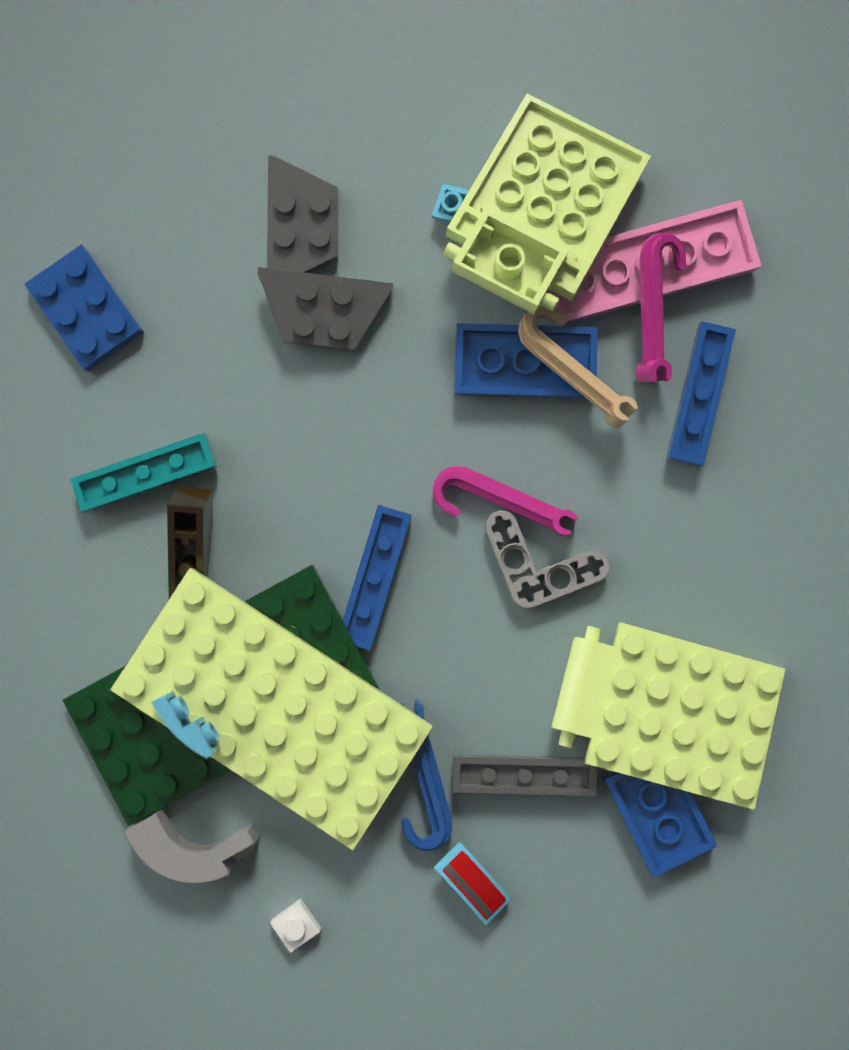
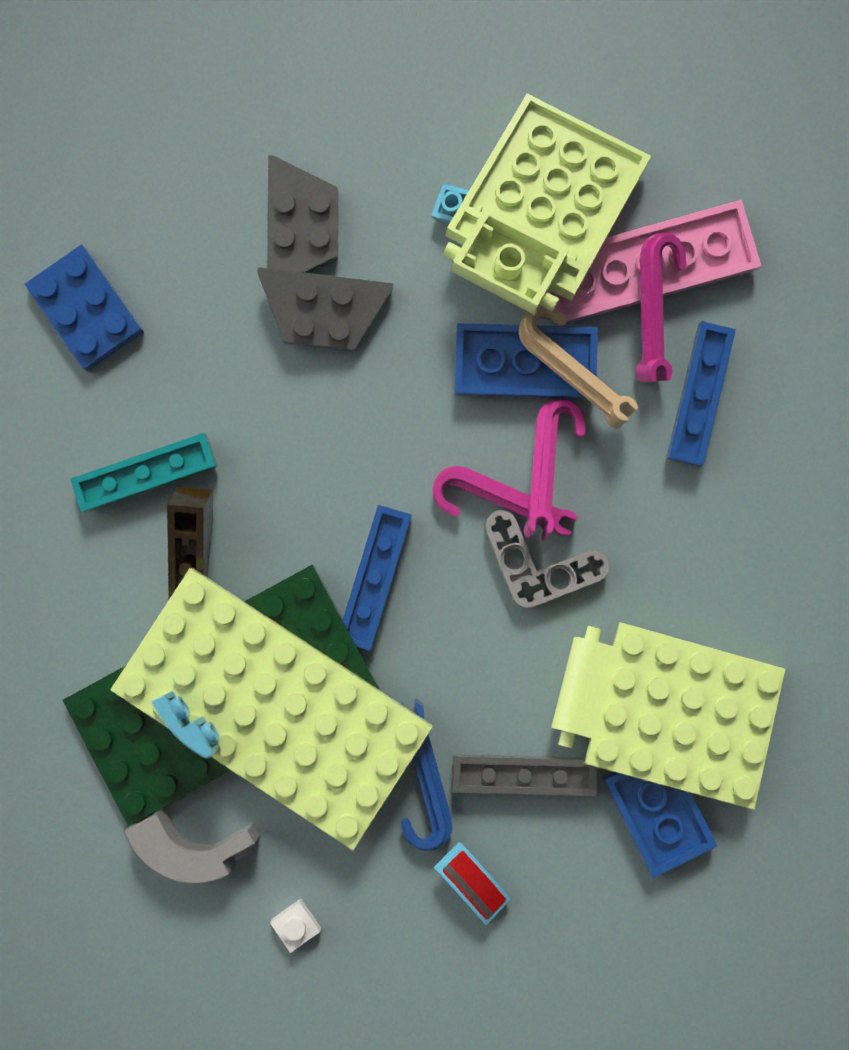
(544, 462): none -> dark pink piece

